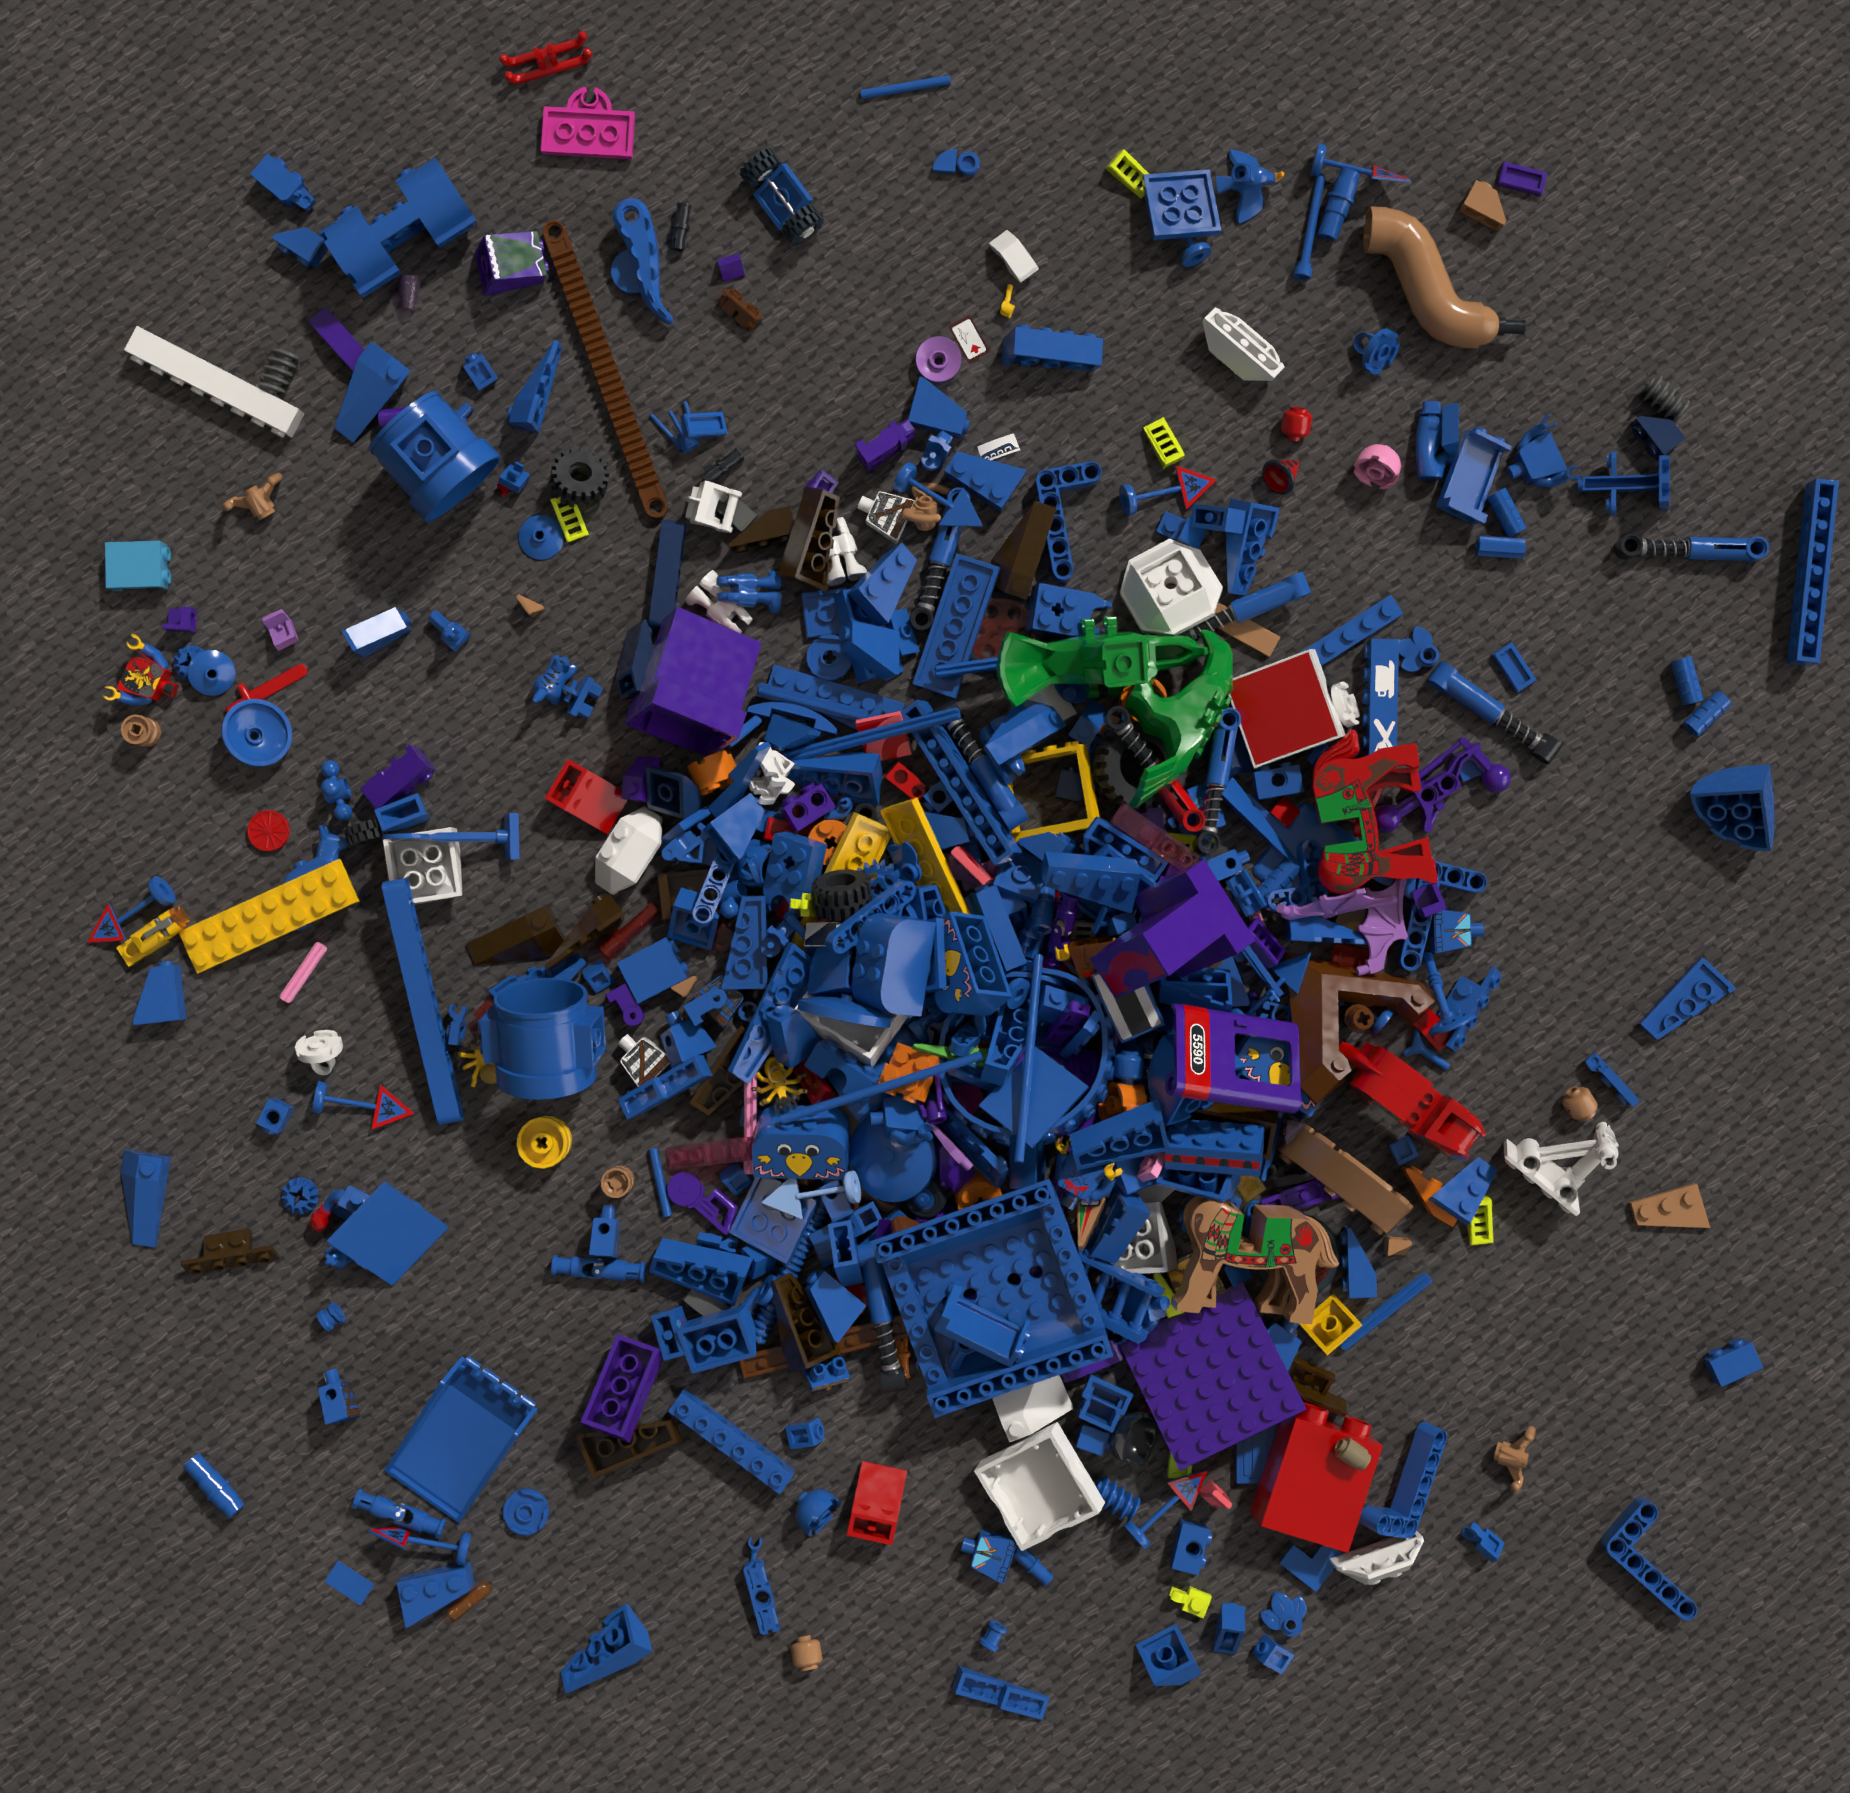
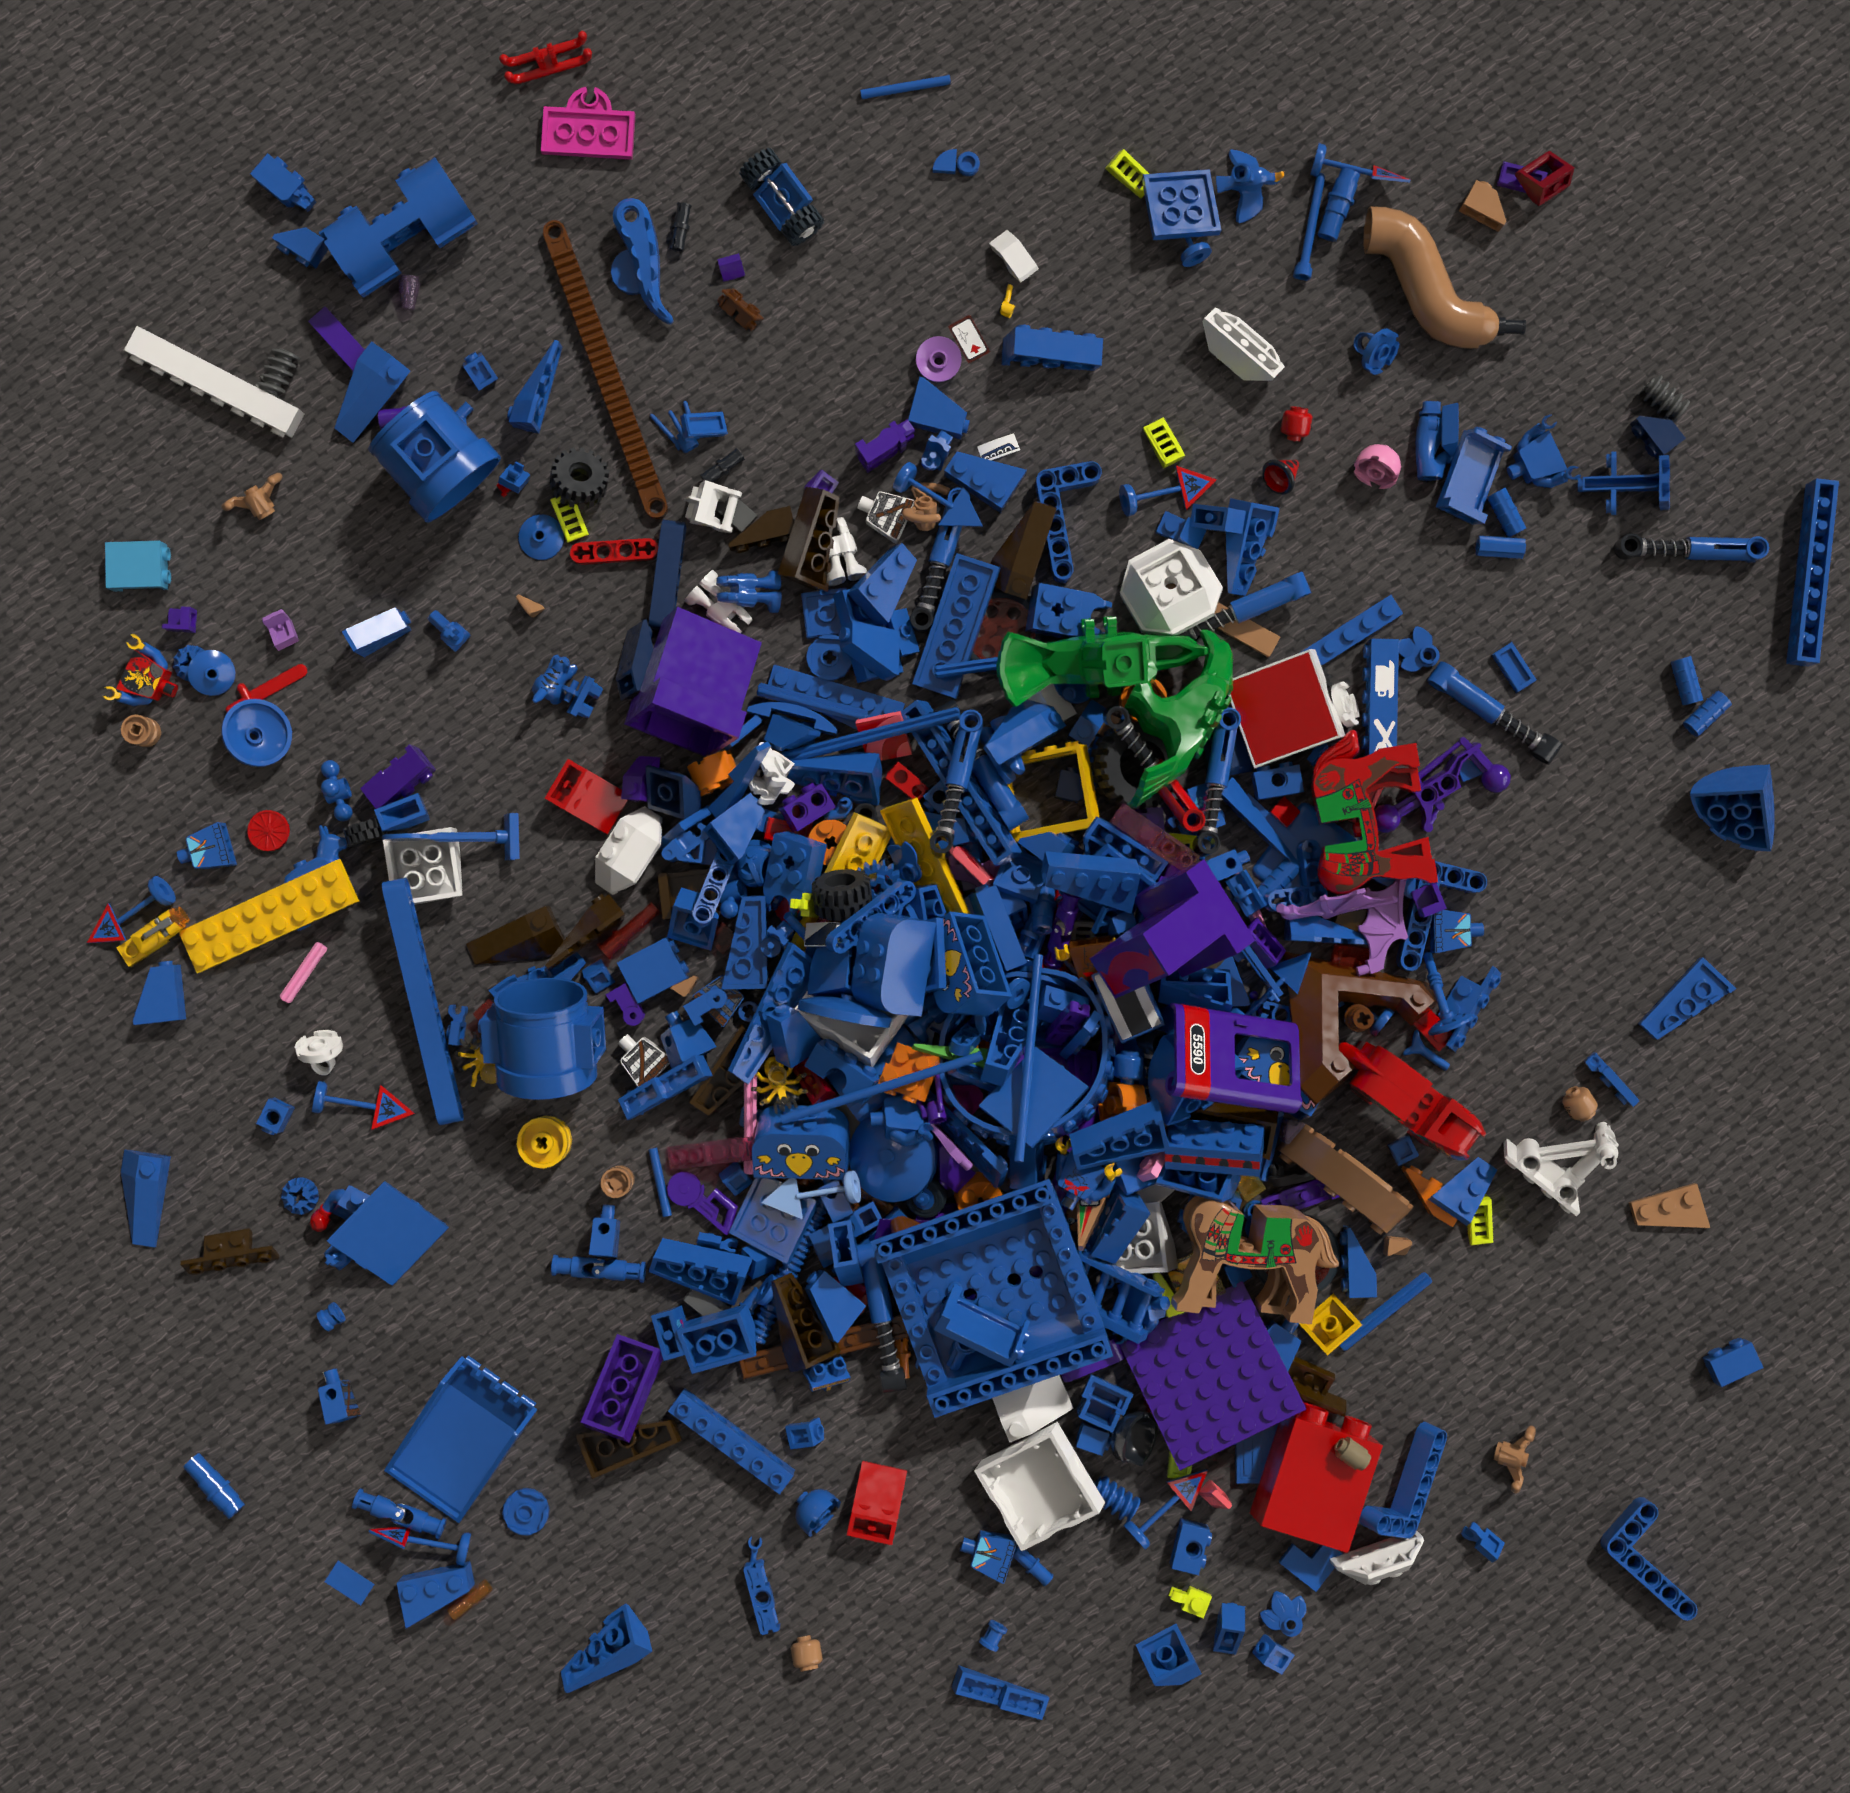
(209, 848): none -> blue torso
(510, 261): slope -> none
(614, 547): none -> red beam
(957, 781): none -> piece
(1551, 185): none -> dark red tile

